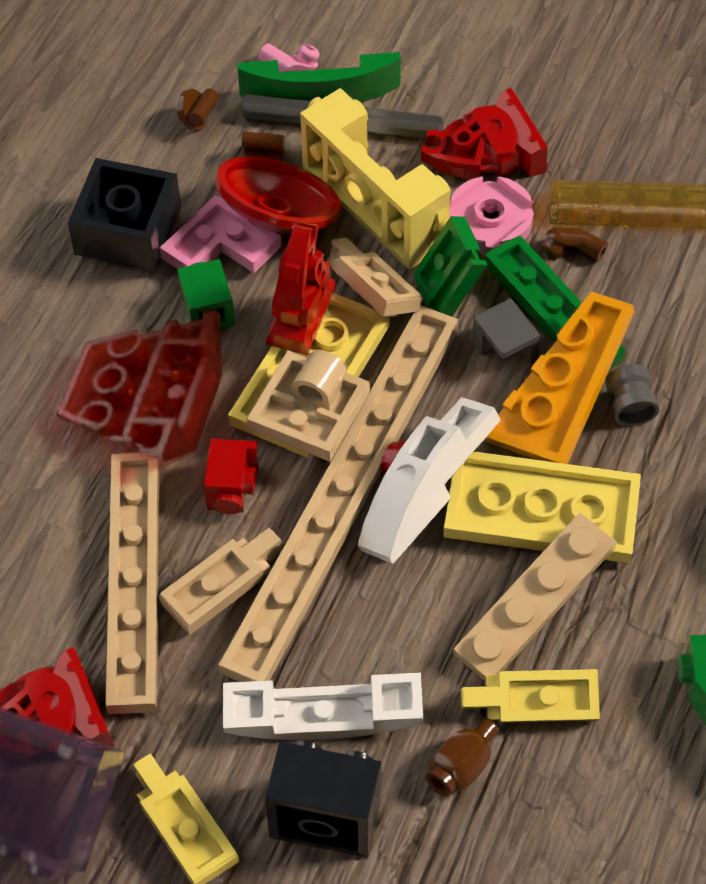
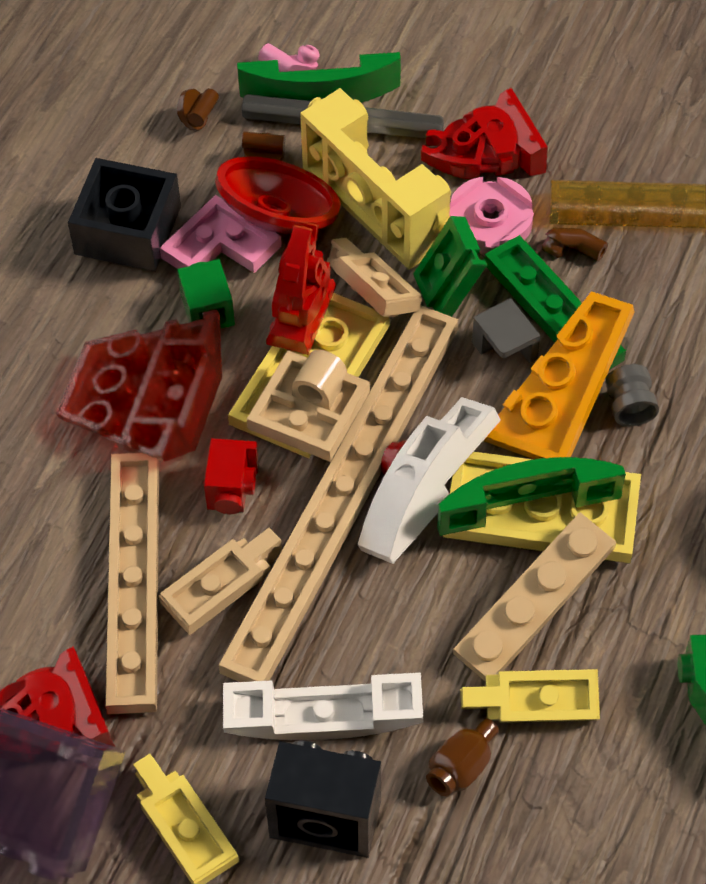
(586, 479): none -> green slope

